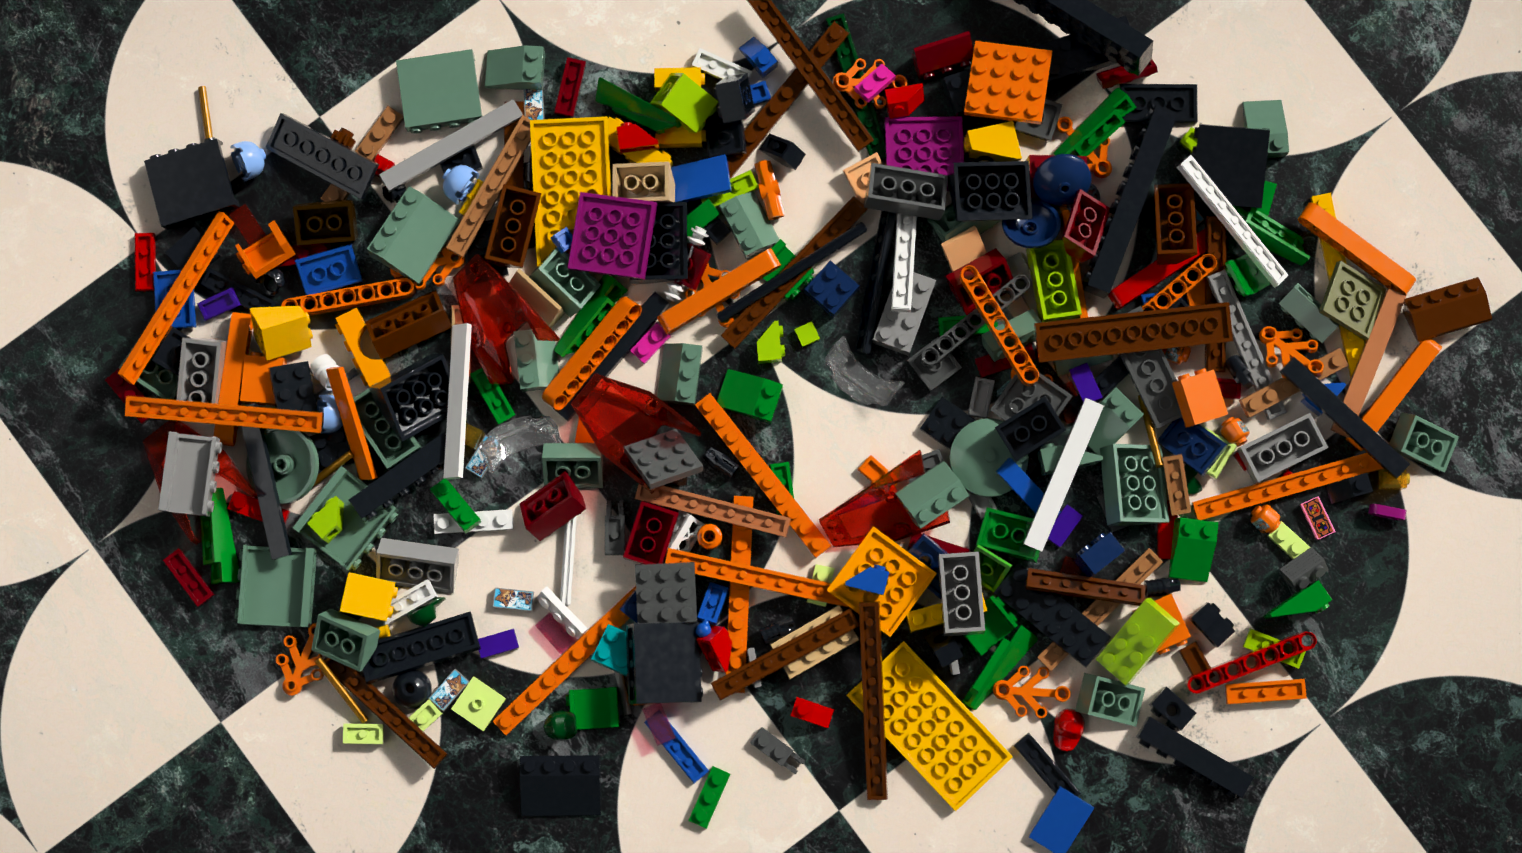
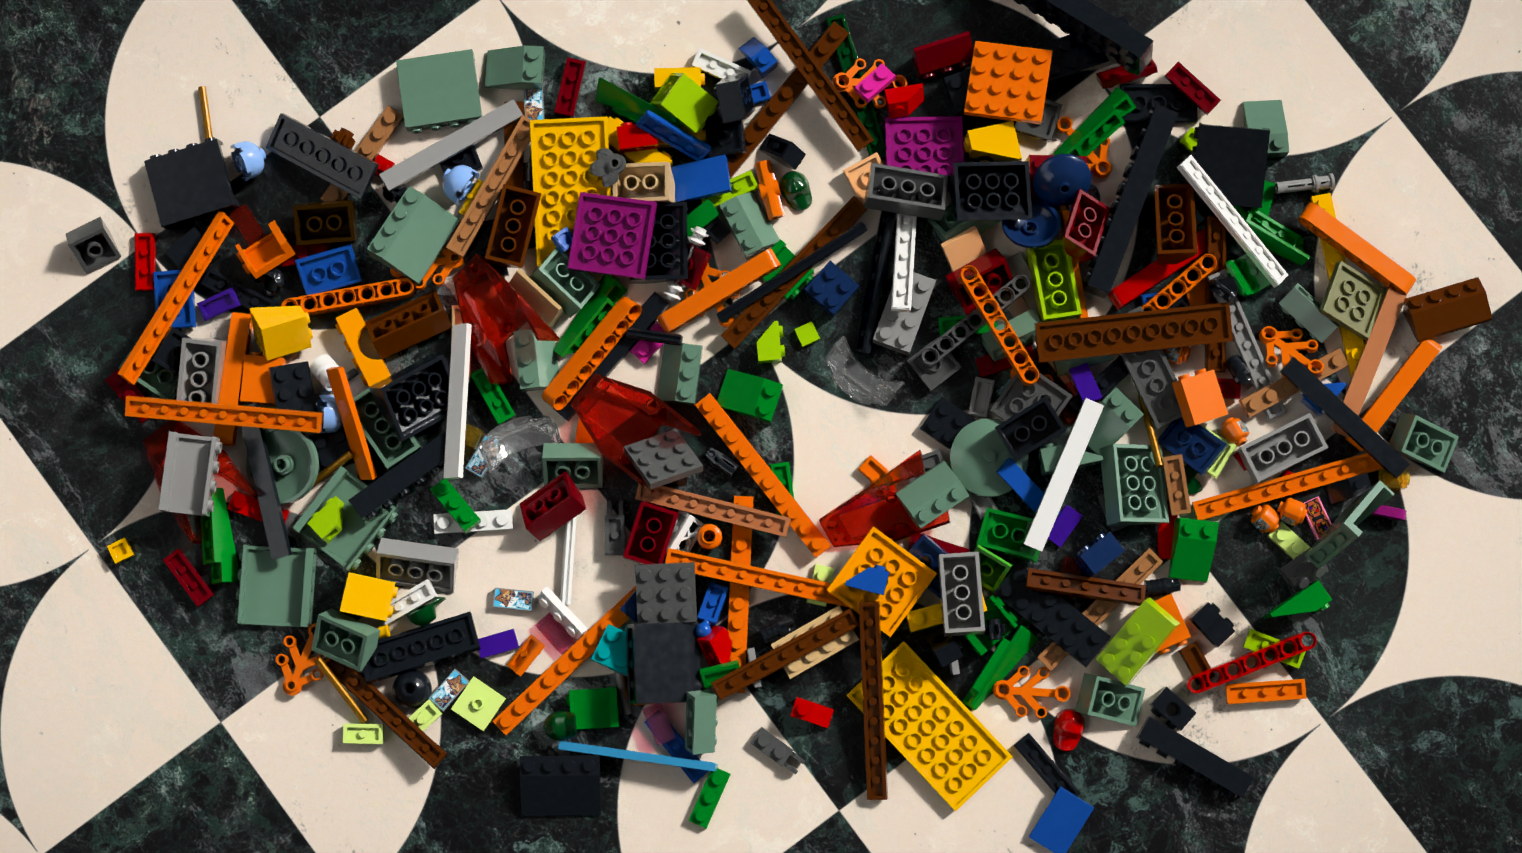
(93, 245): none -> dark grey slope
(120, 550): none -> yellow plate
(525, 655): none -> orange plate
(604, 166): none -> dark grey plate
(640, 756): none -> dark azure tile
(654, 336): none -> black axle
(673, 135): none -> blue tile
(701, 722): none -> sand green brick
(715, 672): none -> green tile
(796, 190): none -> dark green piece
(994, 629): none -> black gear
(1192, 88): none -> dark red plate
(1224, 288): none -> black piece
(1292, 511): none -> orange head
(1315, 184): none -> light grey pin
(1344, 527): none -> sand green panel

